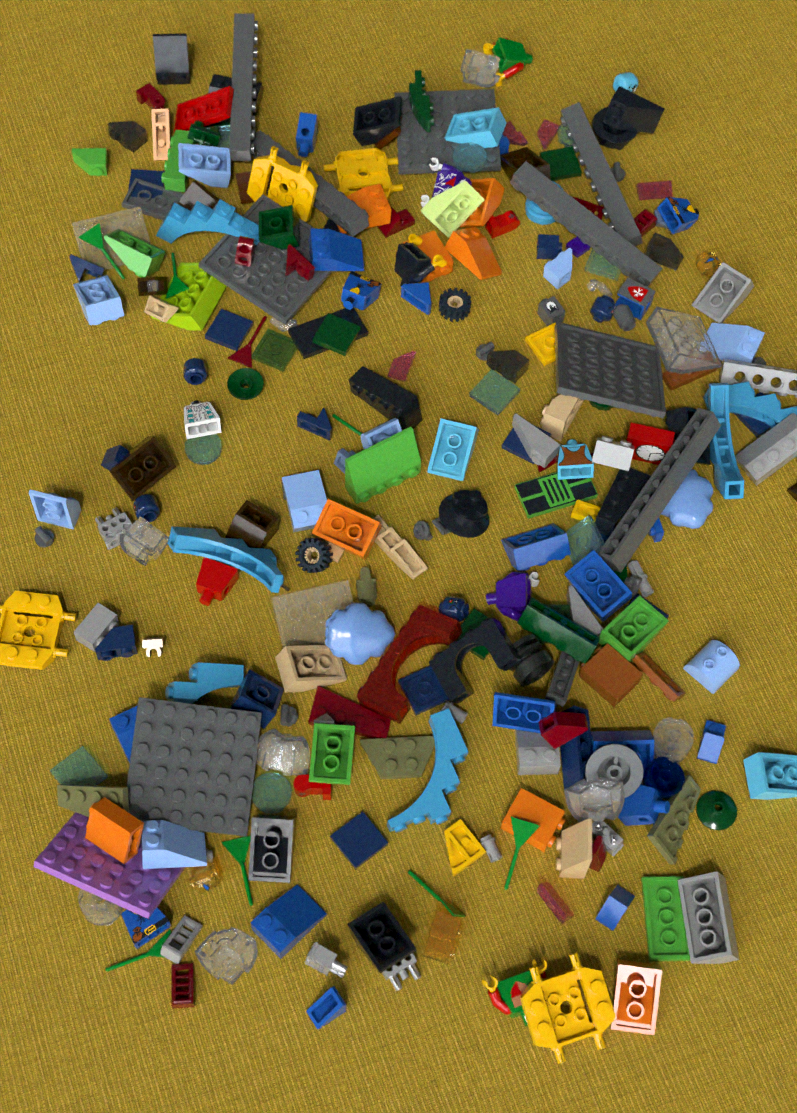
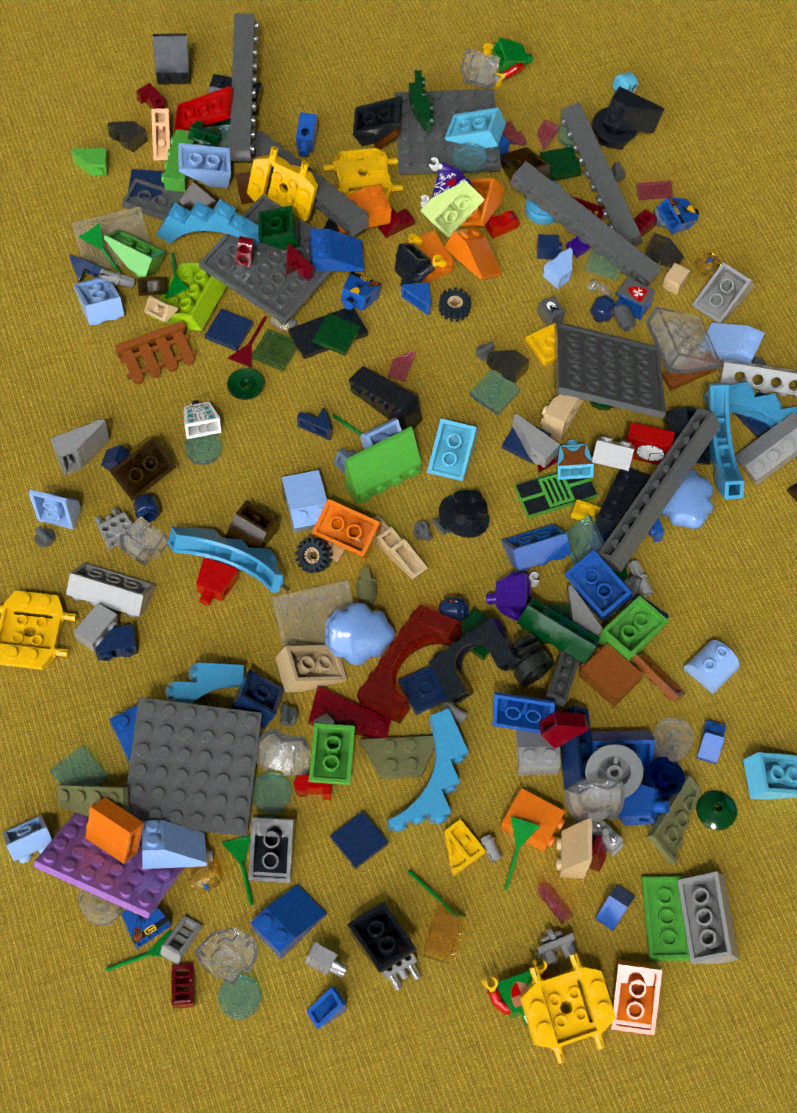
(27, 839): none -> light blue brick
(79, 446): none -> light grey slope
(110, 589): none -> slope
(117, 278): none -> light grey axle
(153, 643): tile -> none
(155, 341): none -> dark orange fence
(195, 371): dark blue head -> none
(239, 999): none -> clear light blue tile
(548, 950): none -> light grey hips
(676, 278): none -> tan brick

